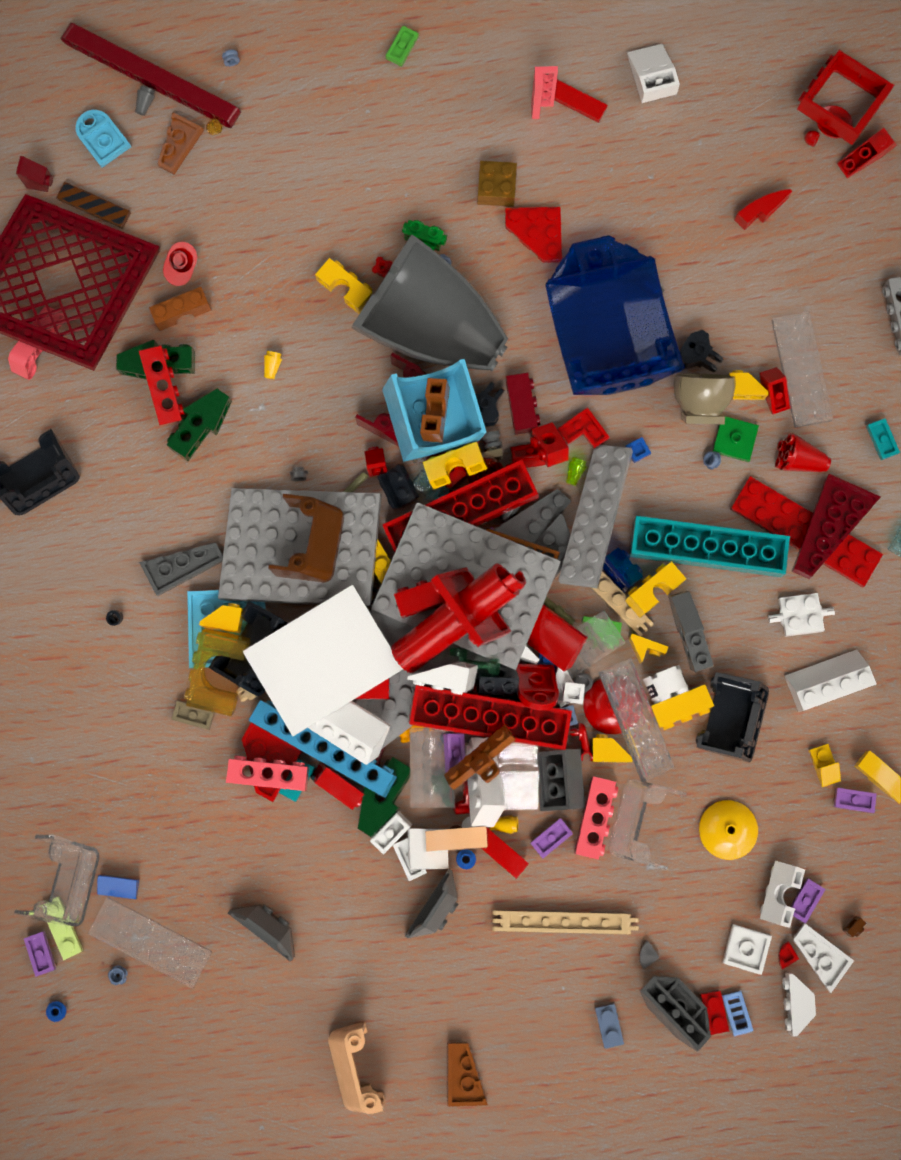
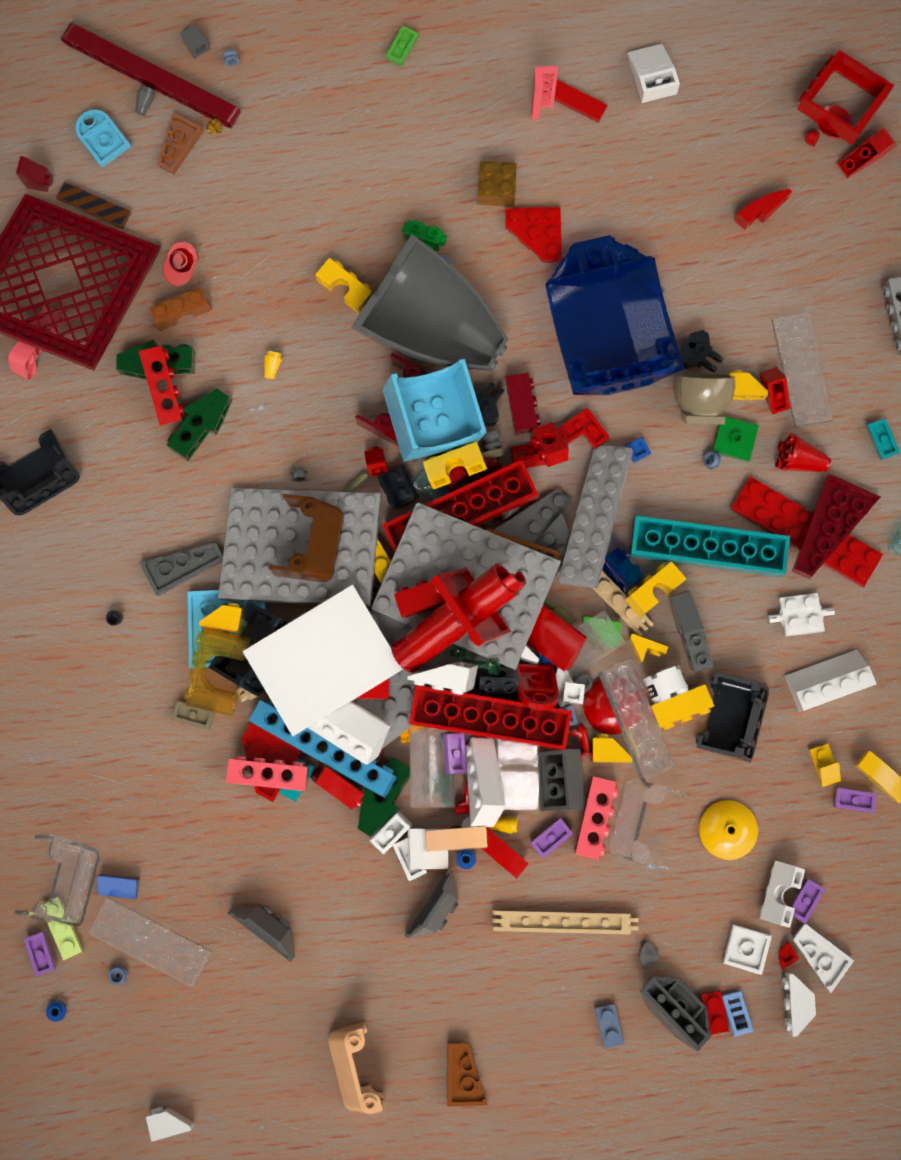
(166, 1123): none -> white slope
(194, 41): none -> dark grey brick
(377, 268): red plate -> none
(437, 401): dark orange arch -> none
(481, 759): dark orange plate -> none
(575, 470): clear neon green cone -> none
(855, 927): reddish brown plate -> none

